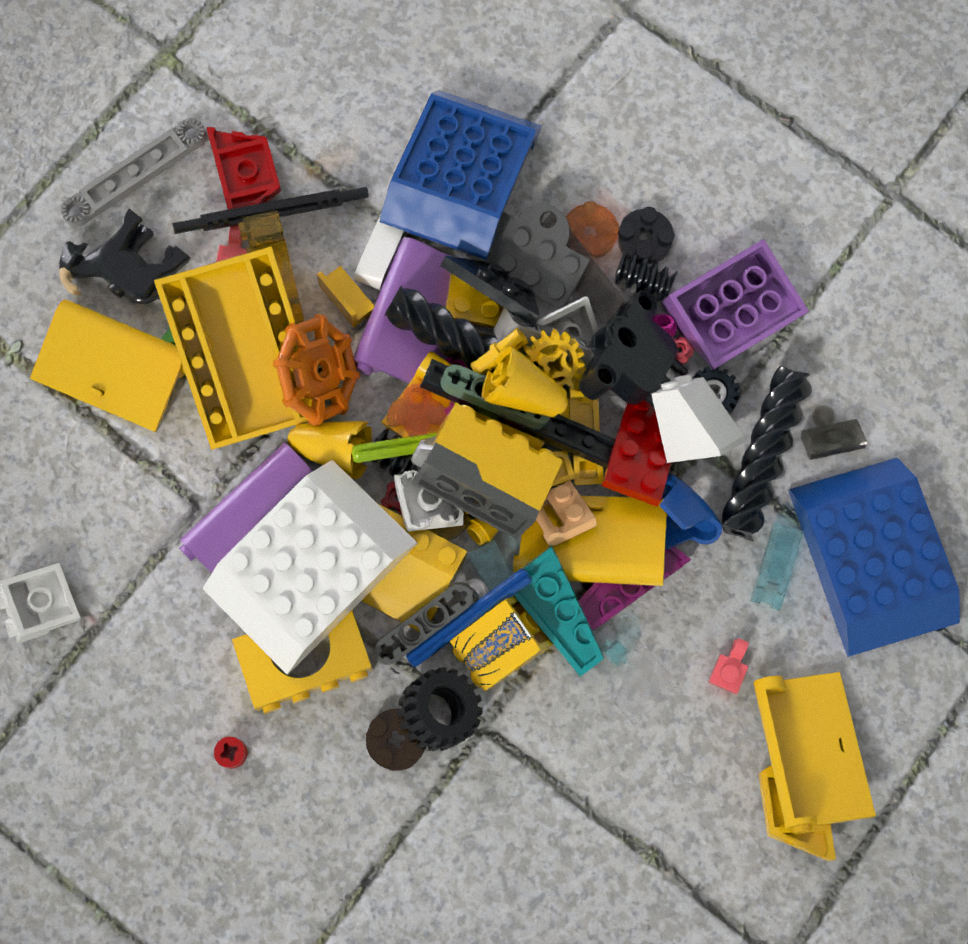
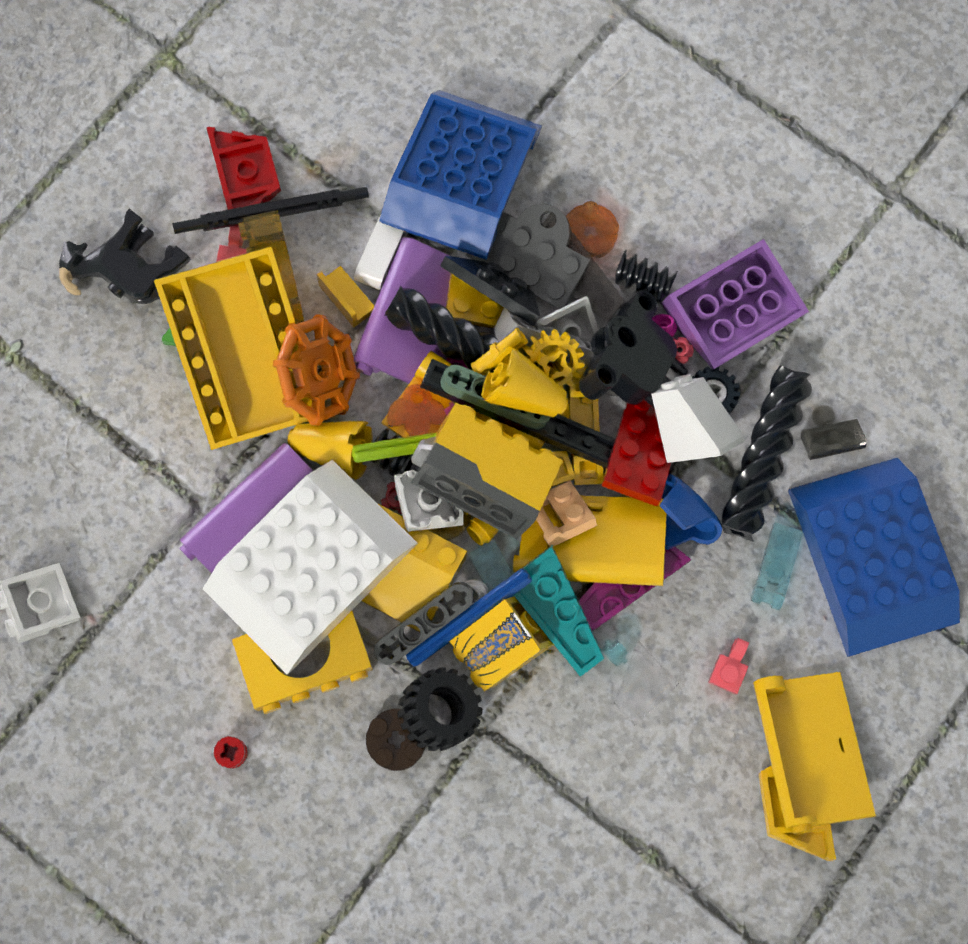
(99, 352): yellow door -> none
(133, 172): light grey plate -> none
(649, 221): black plate -> none

